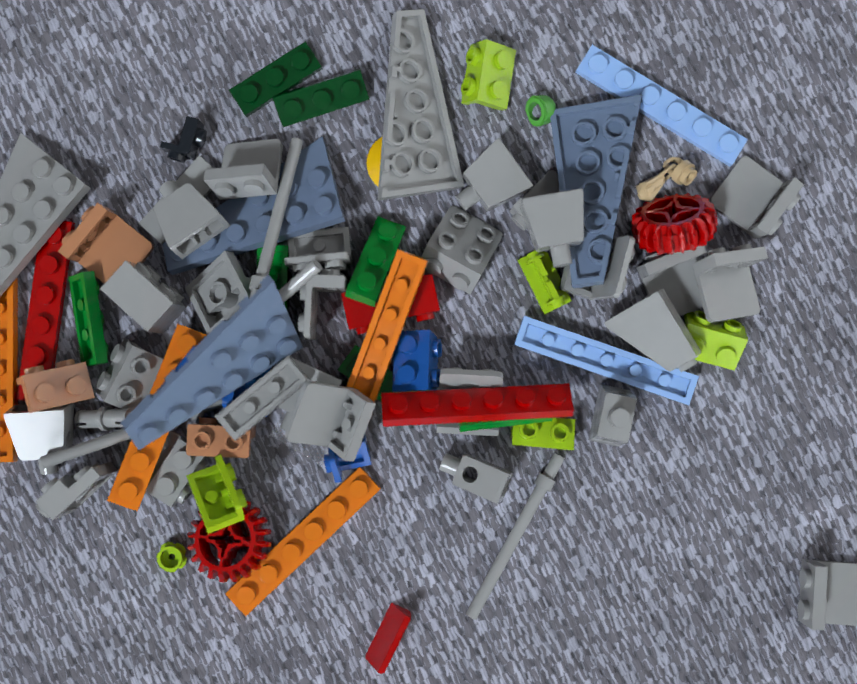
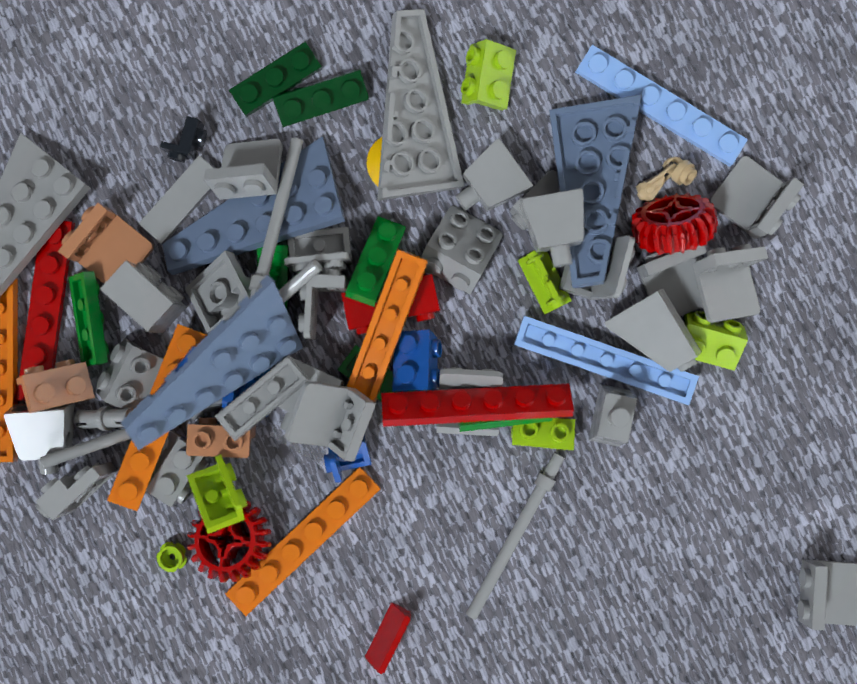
(187, 218): light grey torso -> none
(491, 479): light grey torso -> none
(547, 109): bright green piece -> none

